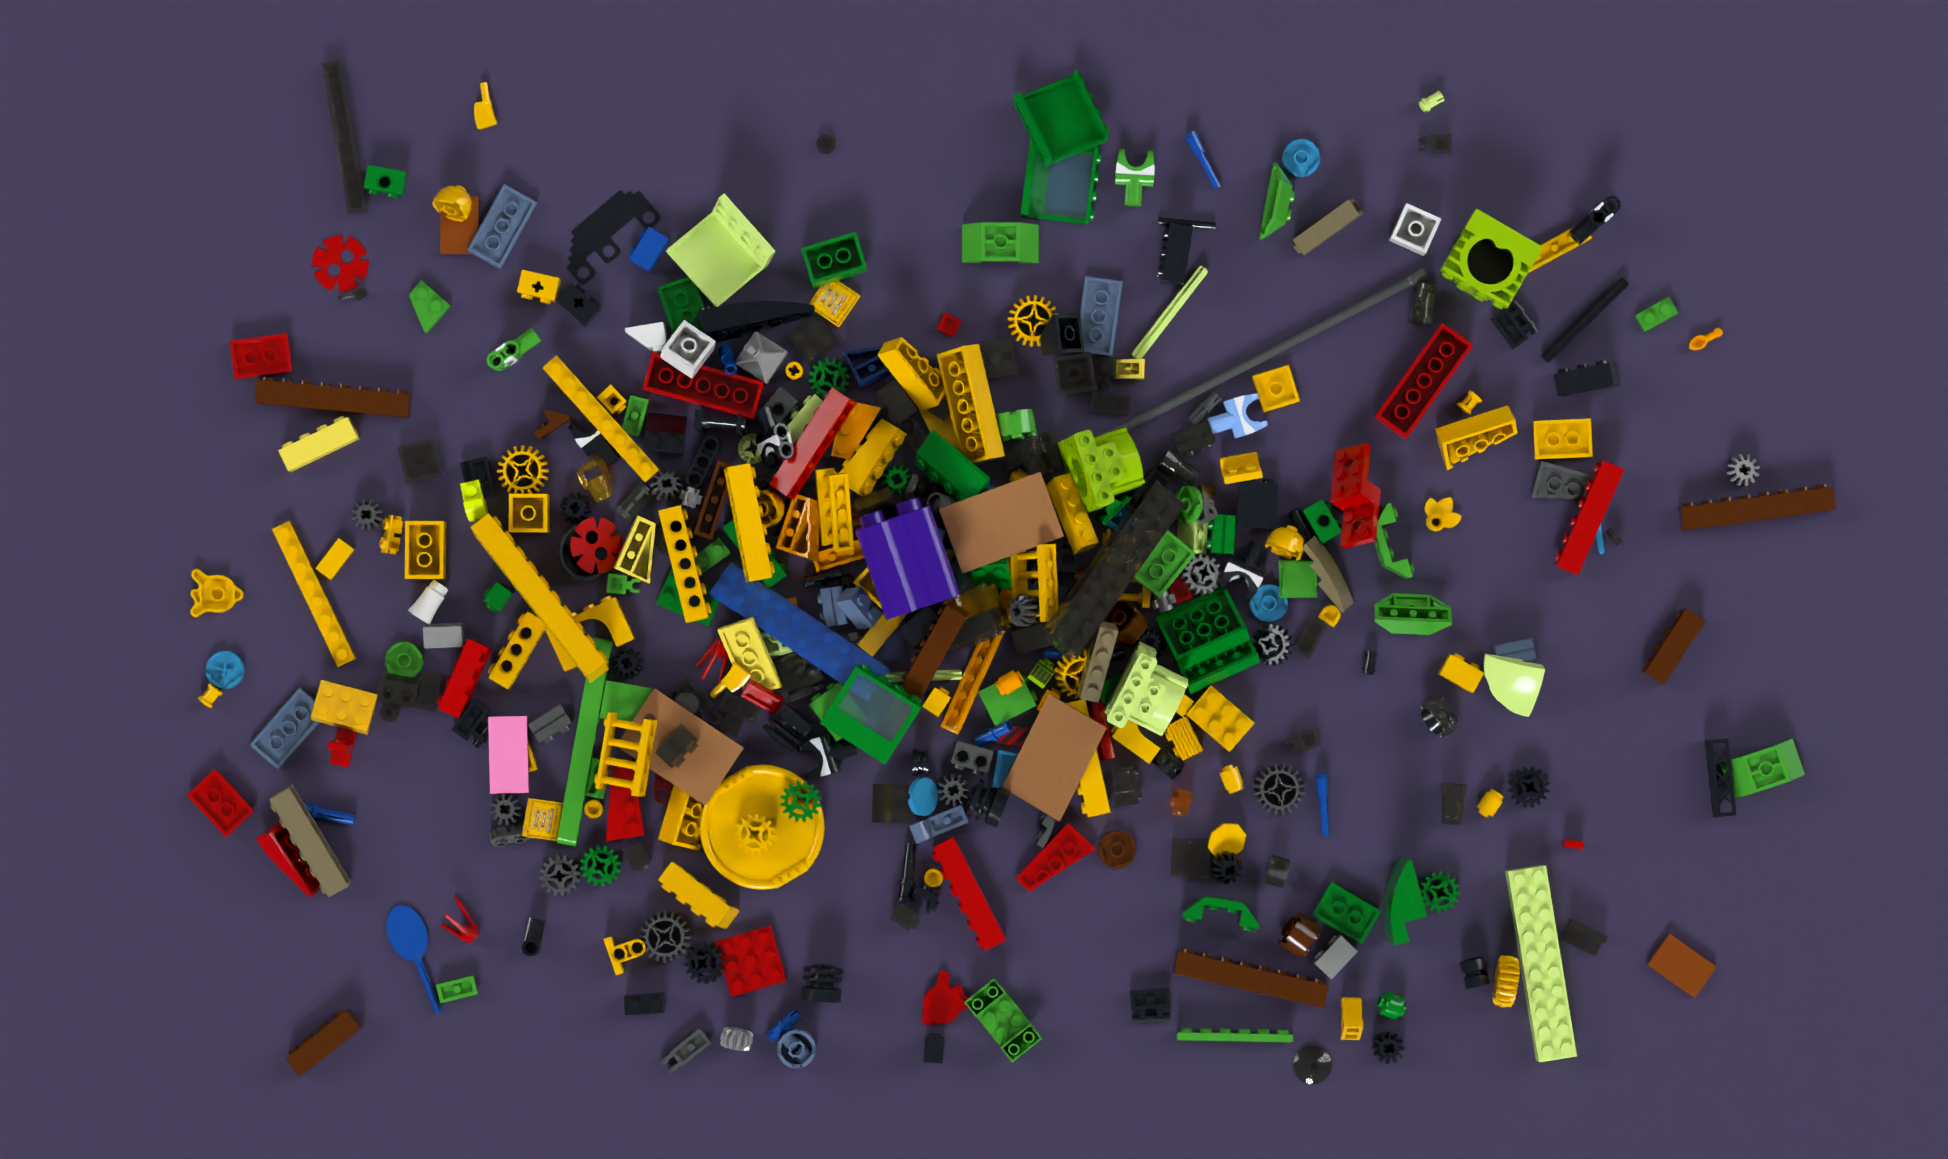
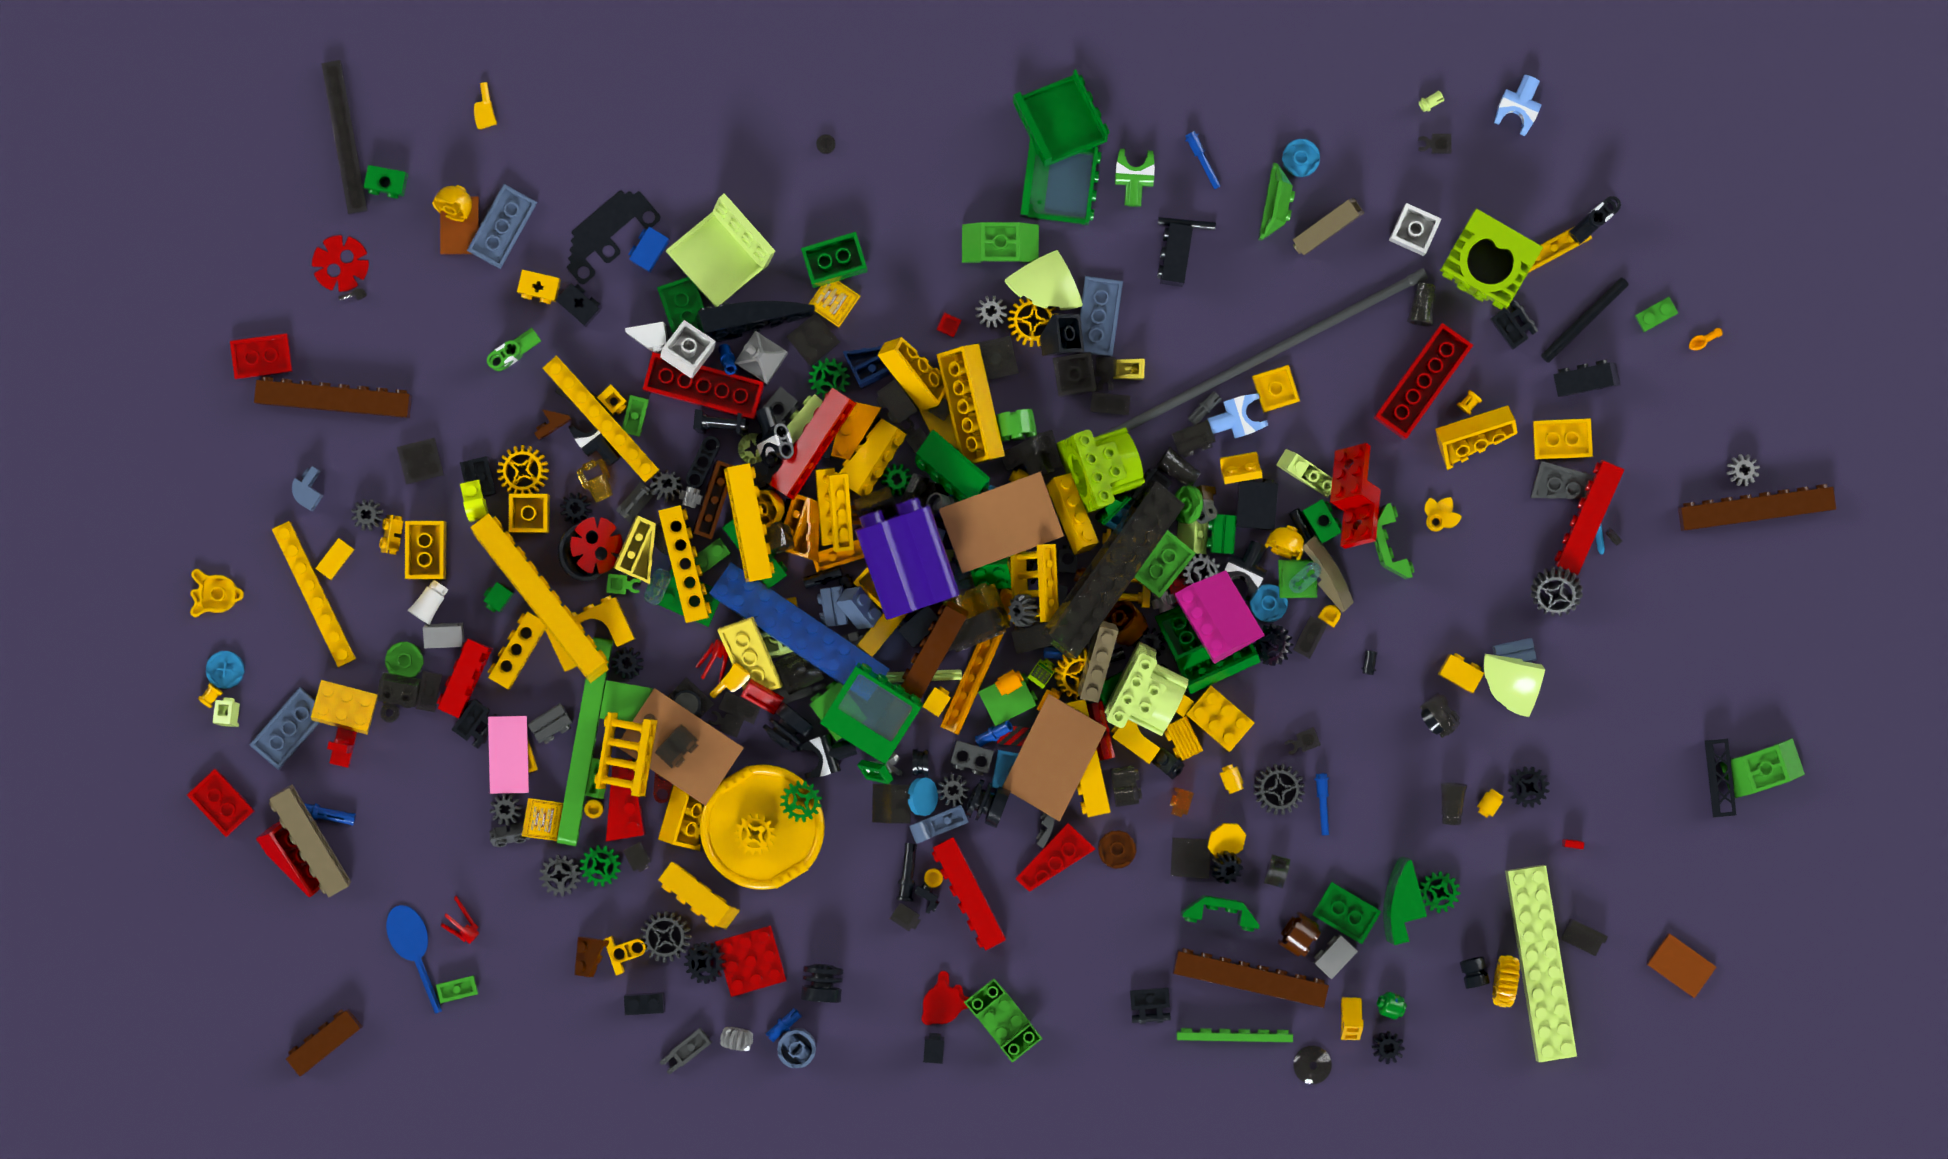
(226, 712): none -> yellowish green brick
(303, 492): none -> sand blue brick
(318, 444): light yellow brick -> none
(428, 305): bright green wing -> none
(533, 934): black piece -> none
(588, 955): none -> reddish brown wing
(657, 586): none -> clear light blue beam
(665, 433): black slope -> none
(779, 537): none -> clear smoke brick
(790, 366): yellow bush -> none
(878, 771): none -> green piece
(986, 306): none -> light grey gear
(1046, 283): none -> yellowish green brick
(1169, 312): yellowish green axle -> none
(1219, 615): none -> dark pink slope
(1302, 574): none -> clear light blue beam
(1305, 472): none -> yellowish green slope
(1412, 614): bright green wedge -> none
(1520, 103): none -> light blue connector
(1544, 582): none -> dark grey gear
(1673, 646): reddish brown brick -> none

